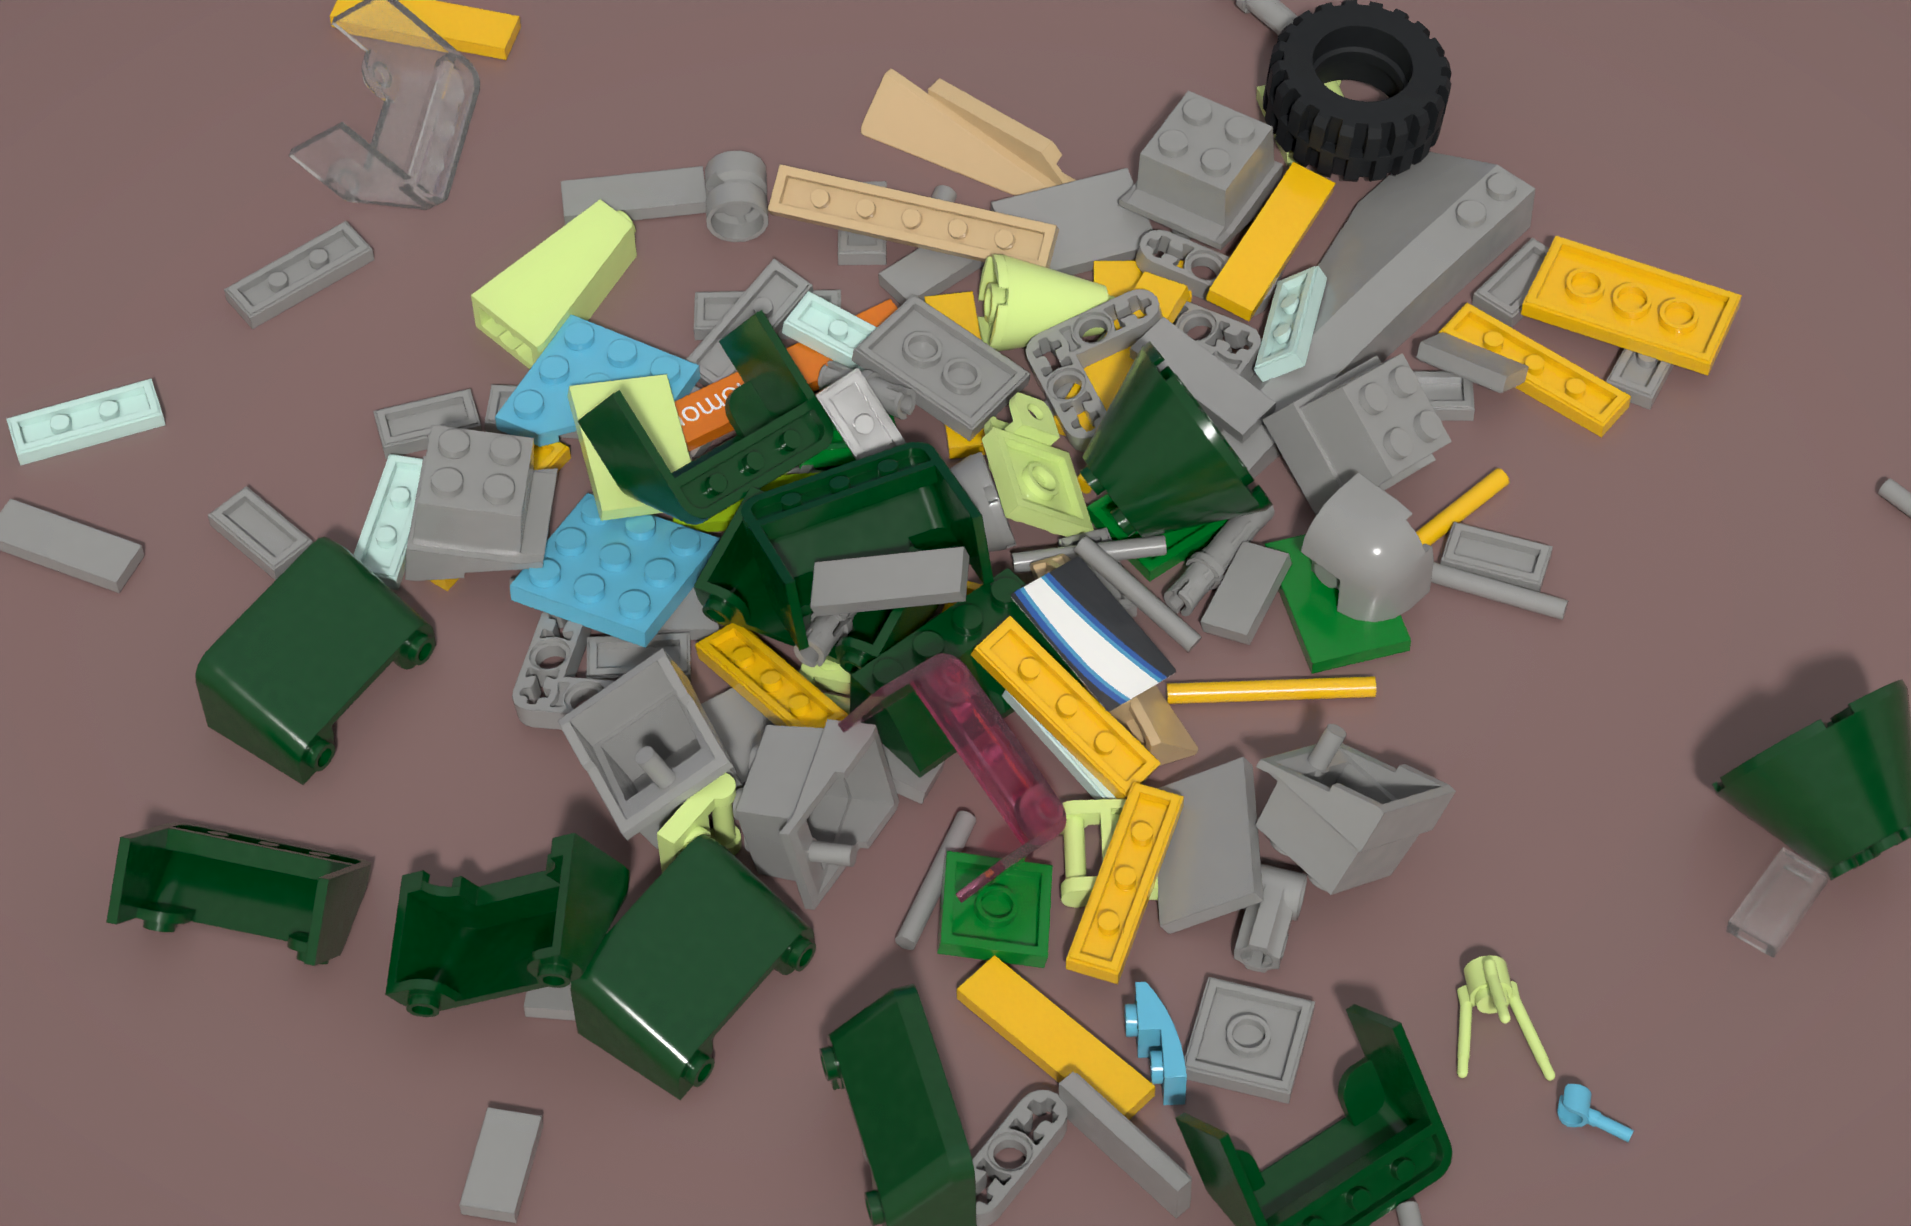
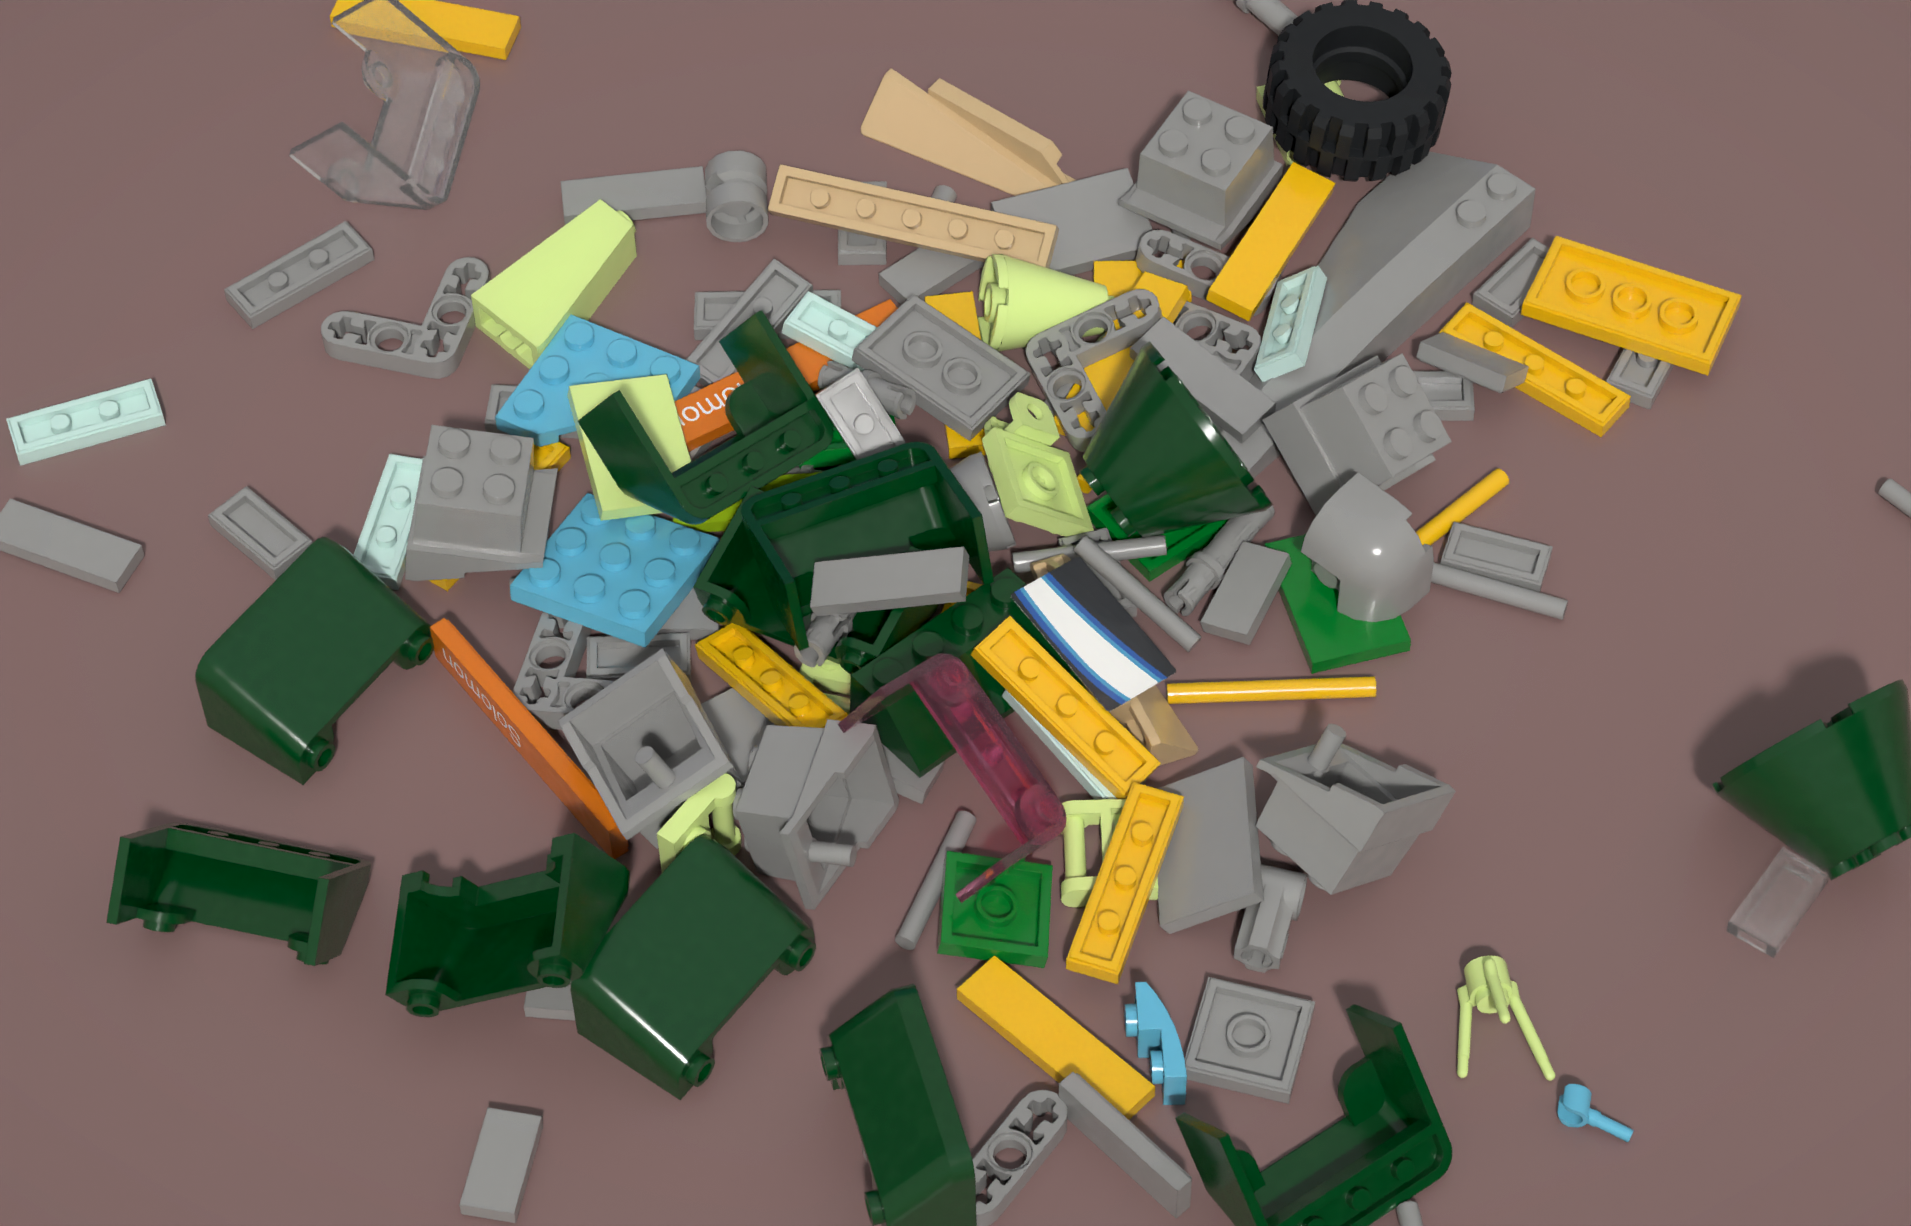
(408, 425): light grey tile -> none
(417, 340): none -> light grey beam
(527, 736): none -> orange tile

